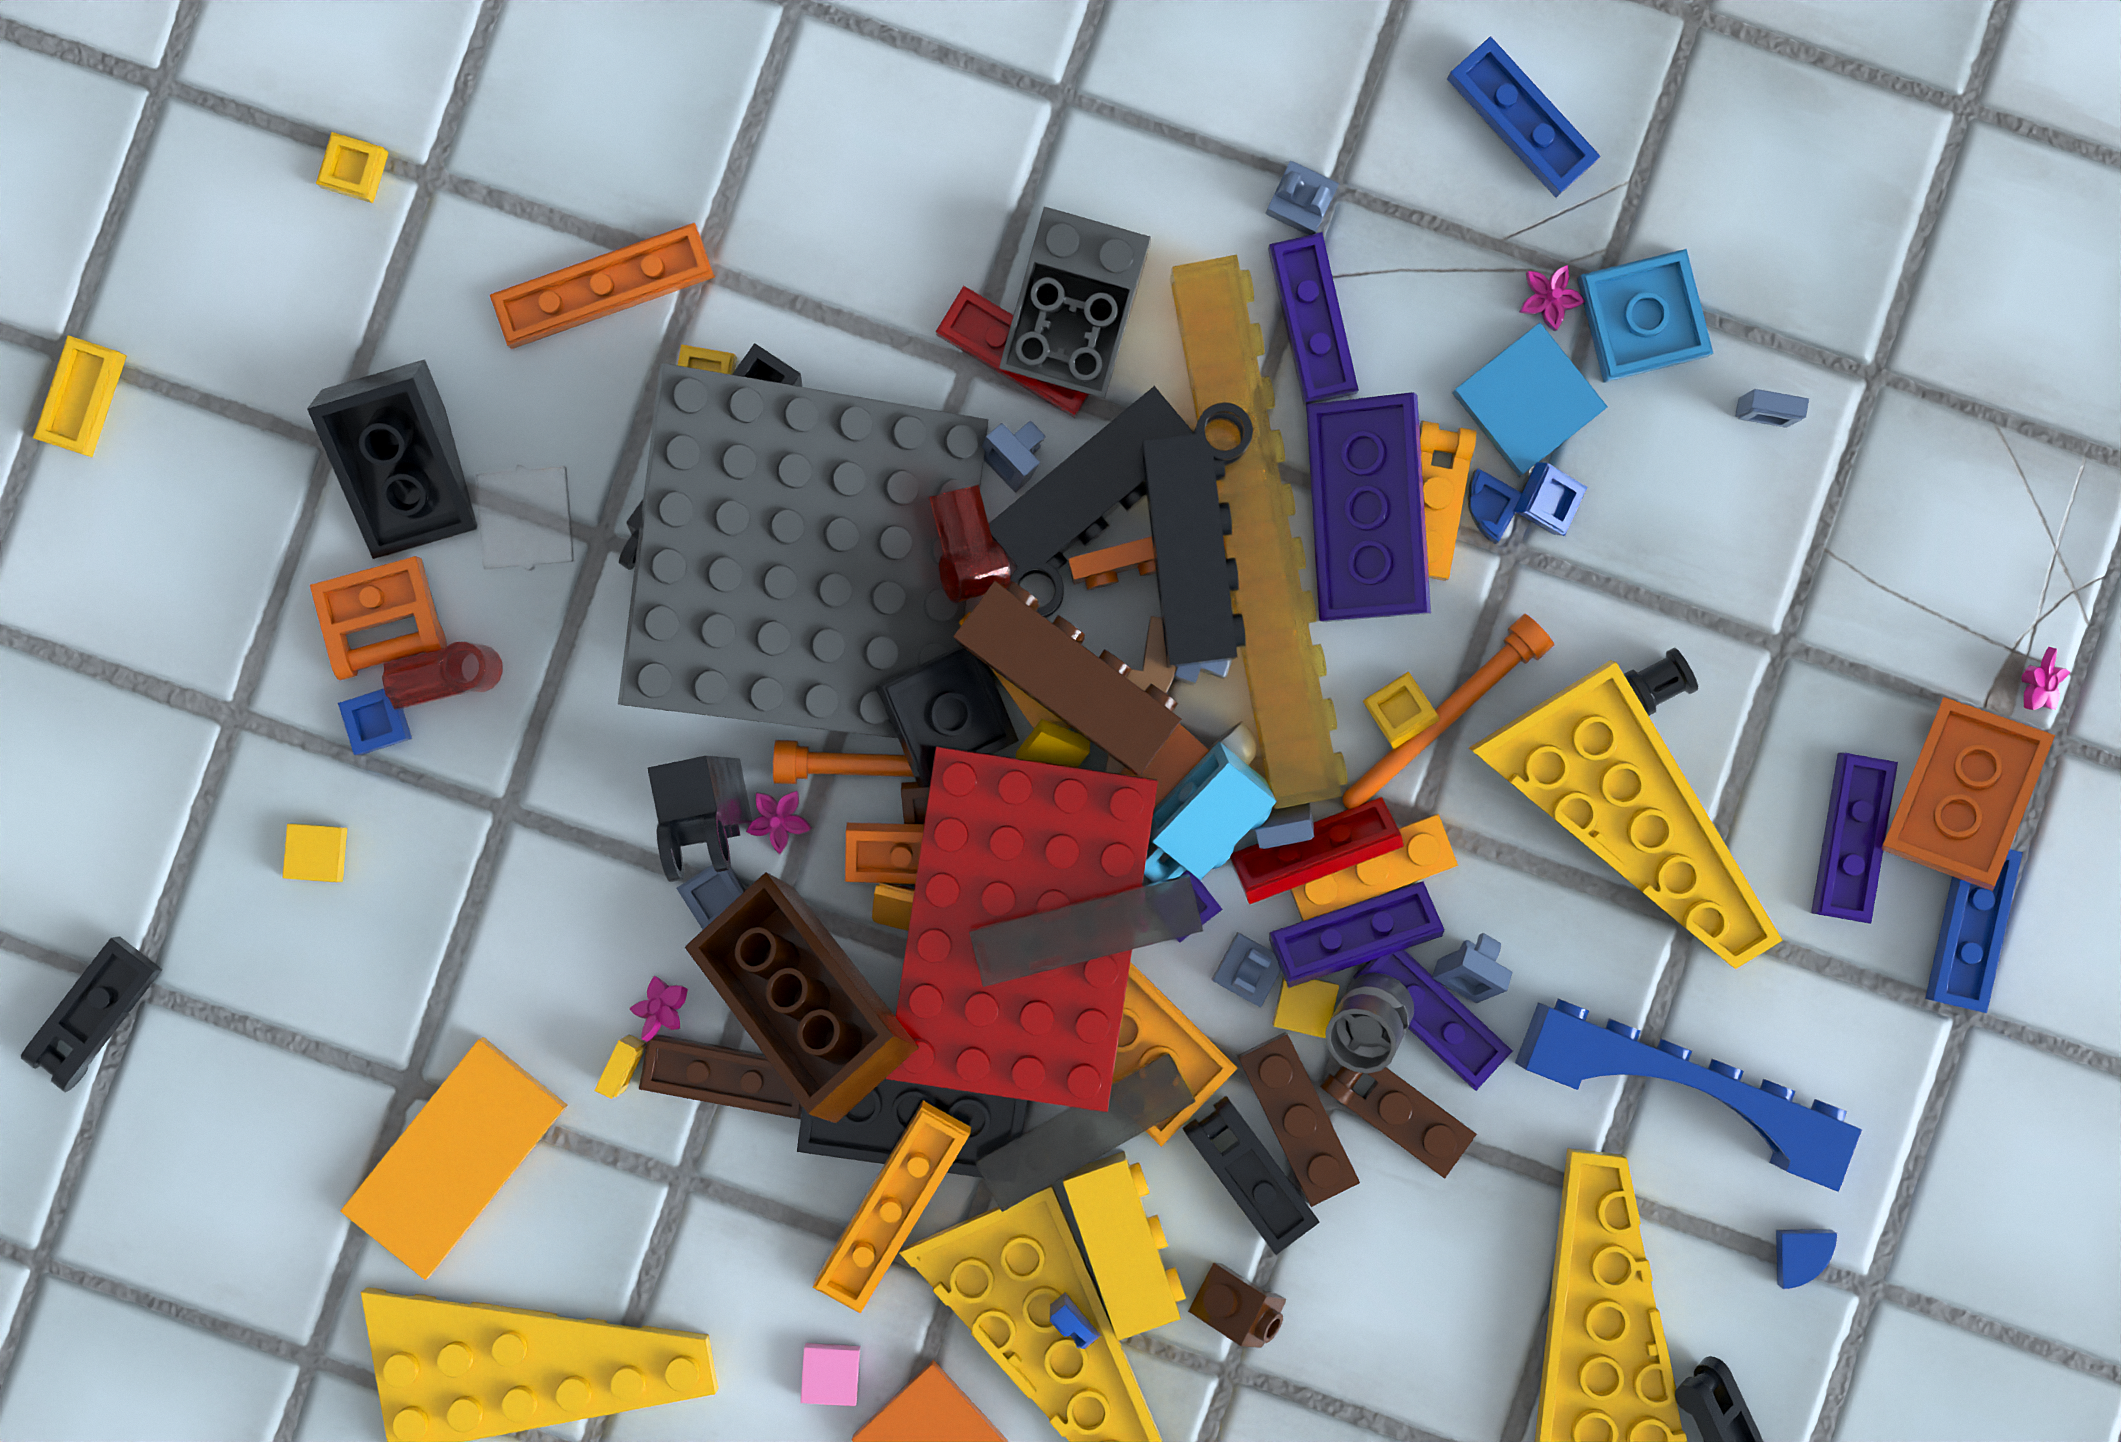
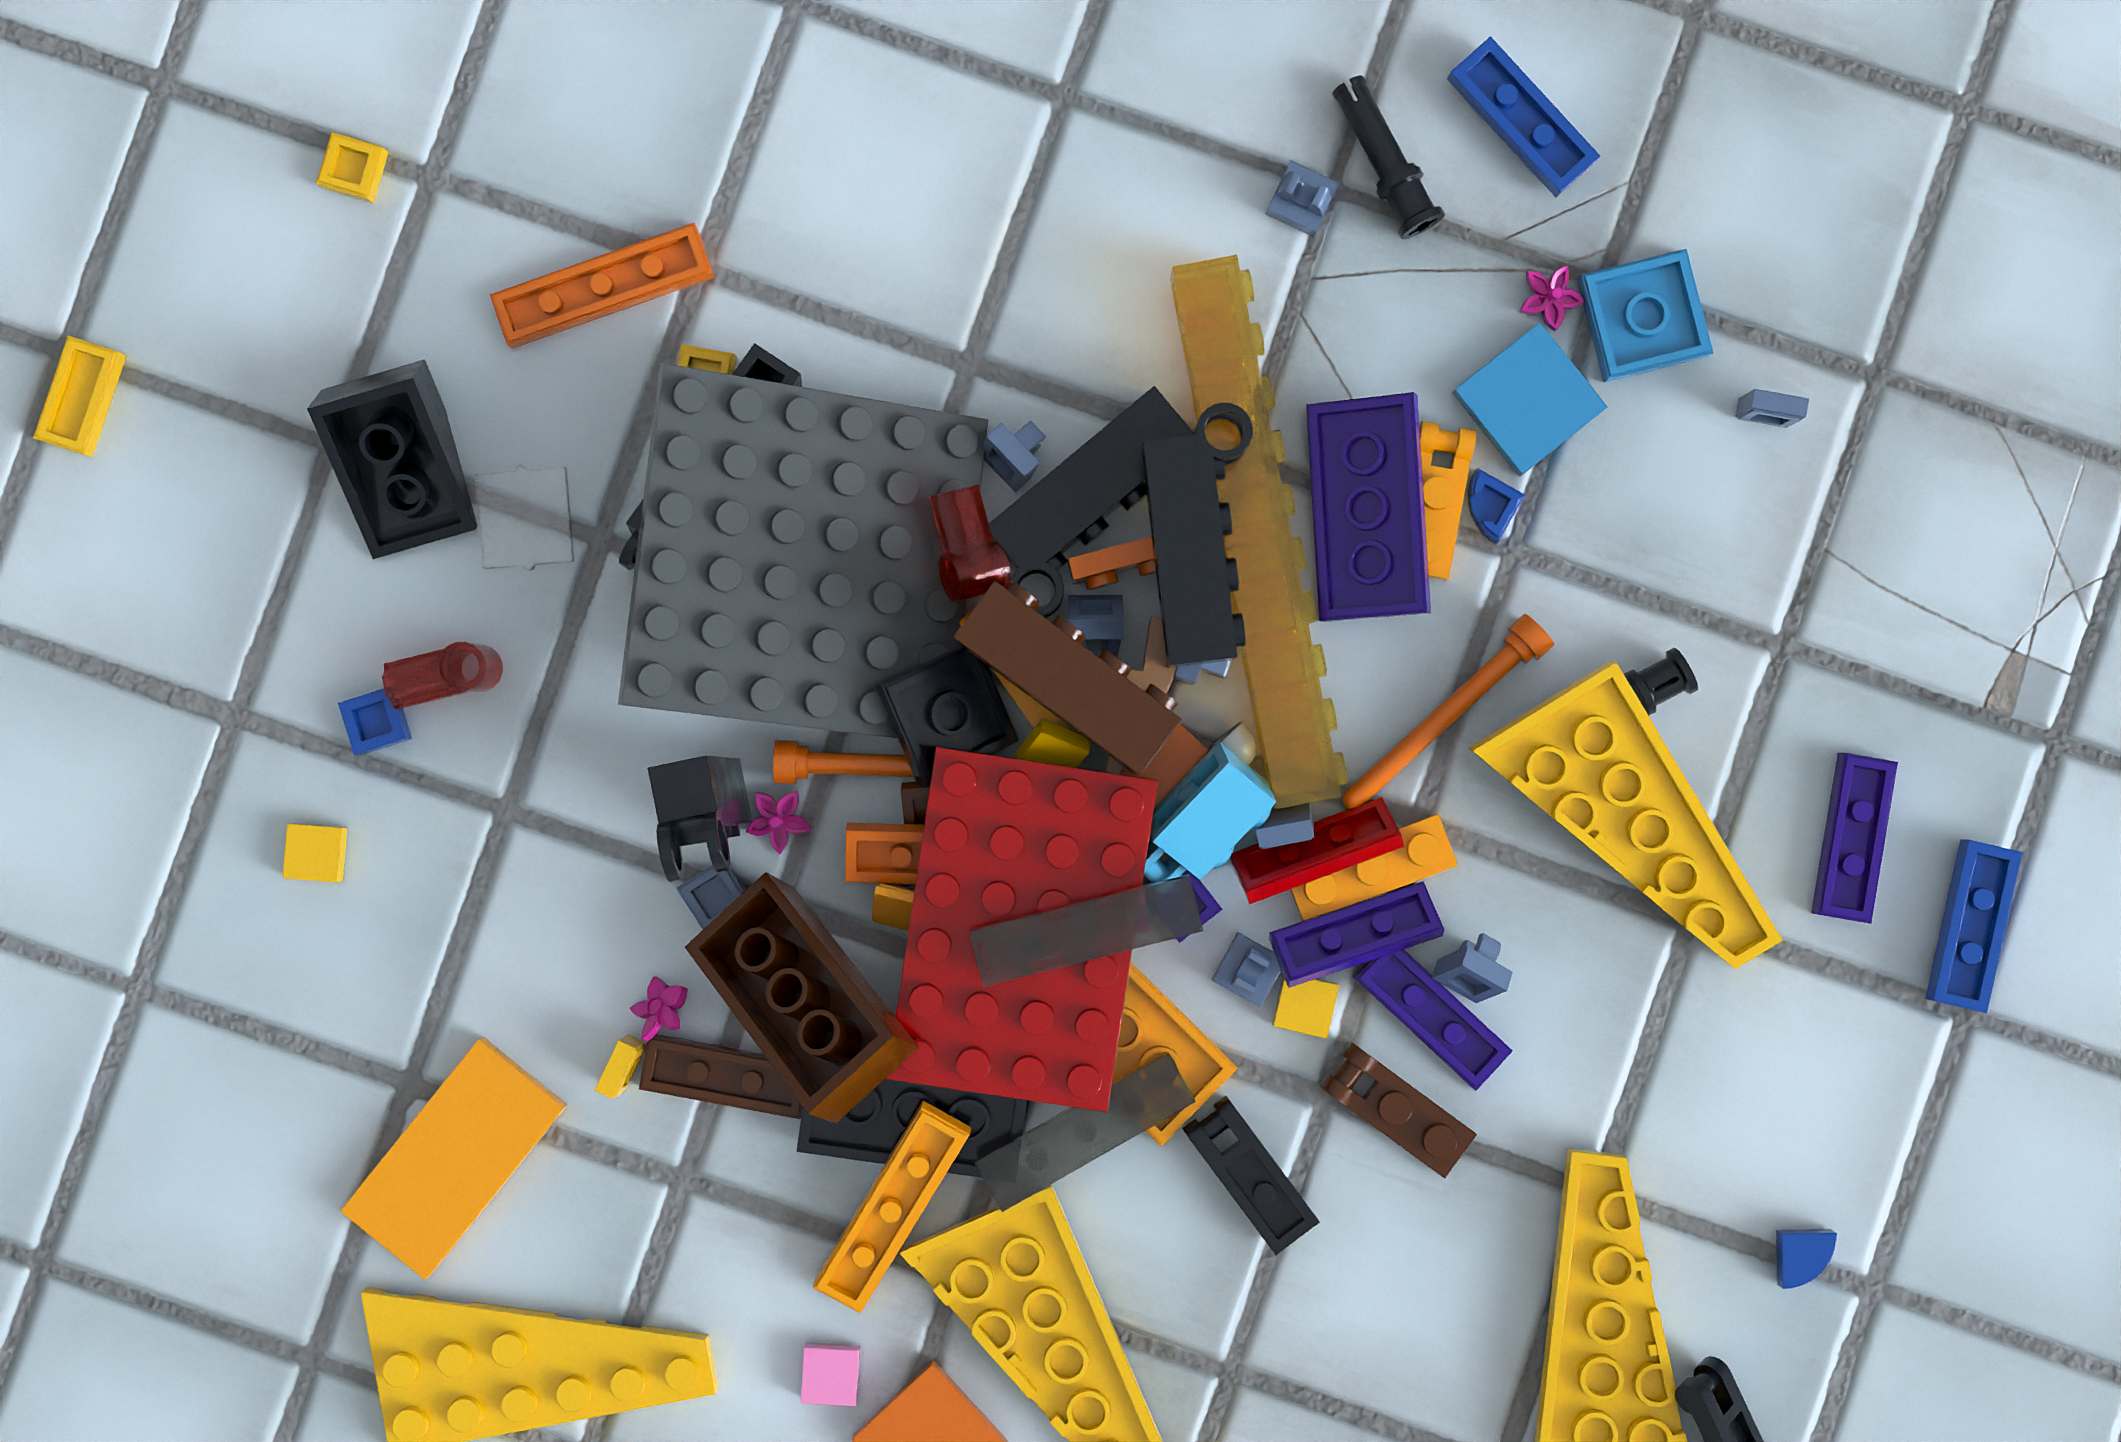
(91, 1012): black plate -> none
(372, 600): orange plate -> none
(982, 332): red tile -> none
(1072, 1322): blue tile -> none
(1075, 302): dark grey slope -> none
(1098, 618): none -> sand blue tile
(1124, 1245): yellow brick -> none
(1238, 1307): reddish brown bracket -> none
(1298, 1119): reddish brown plate -> none
(1313, 318): dark purple tile -> none
(1369, 1023): flat silver wheel -> none
(1398, 180): none -> black pin
(1401, 710): yellow tile -> none
(1550, 499): tile -> none
(1803, 1139): blue arch -> none
(1968, 793): orange plate -> none
(2043, 682): dark pink plant -> none

